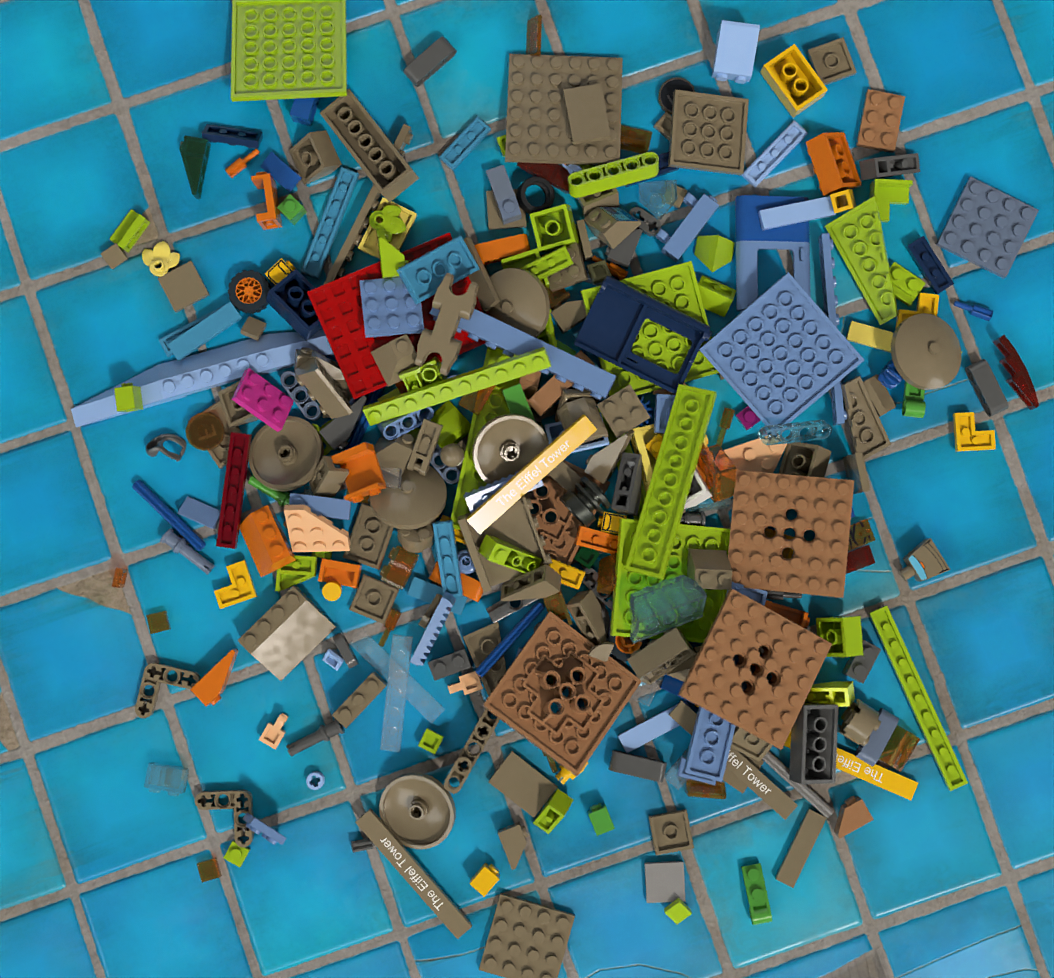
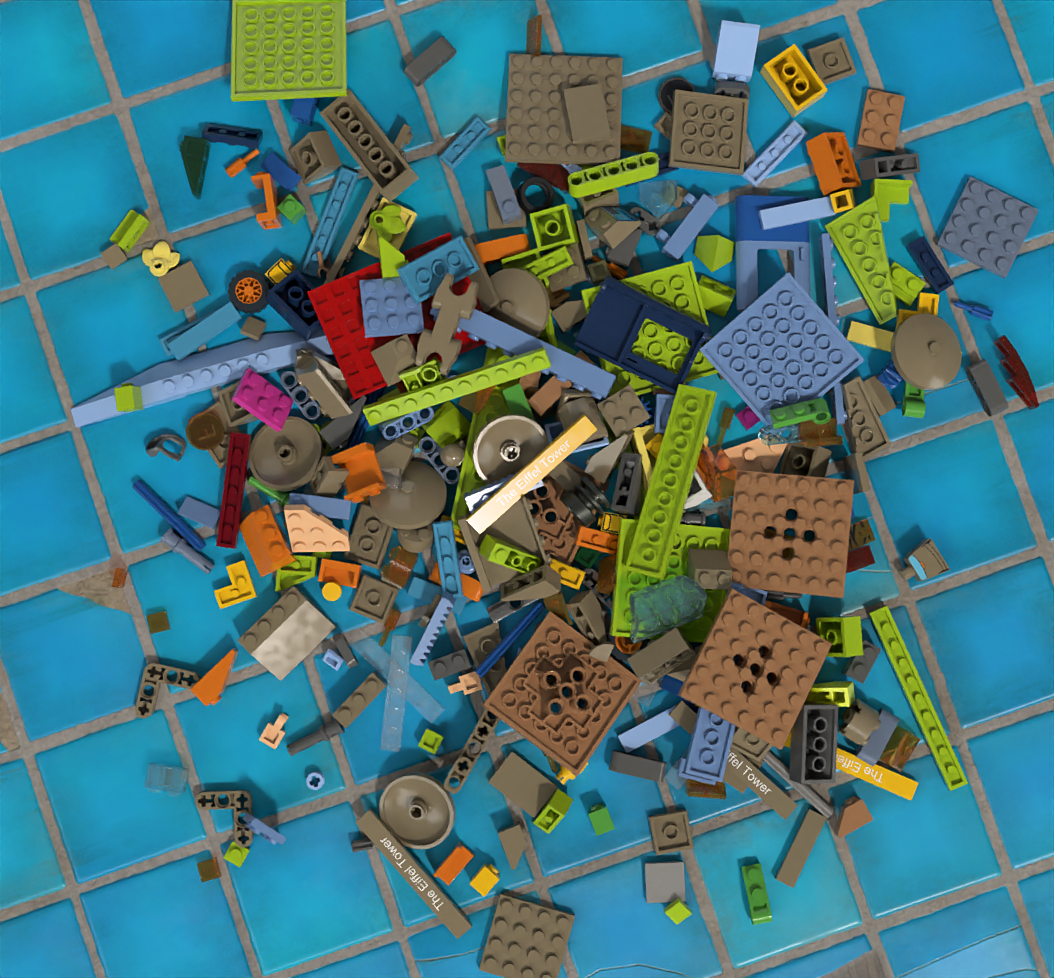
(321, 265): none -> medium nougat hand
(425, 446): dark tan plate -> none
(453, 863): none -> orange panel
(732, 89): none -> dark grey beam
(800, 412): none -> bright green plate
(819, 434): none -> clear orange panel
(967, 438): yellow plate -> none

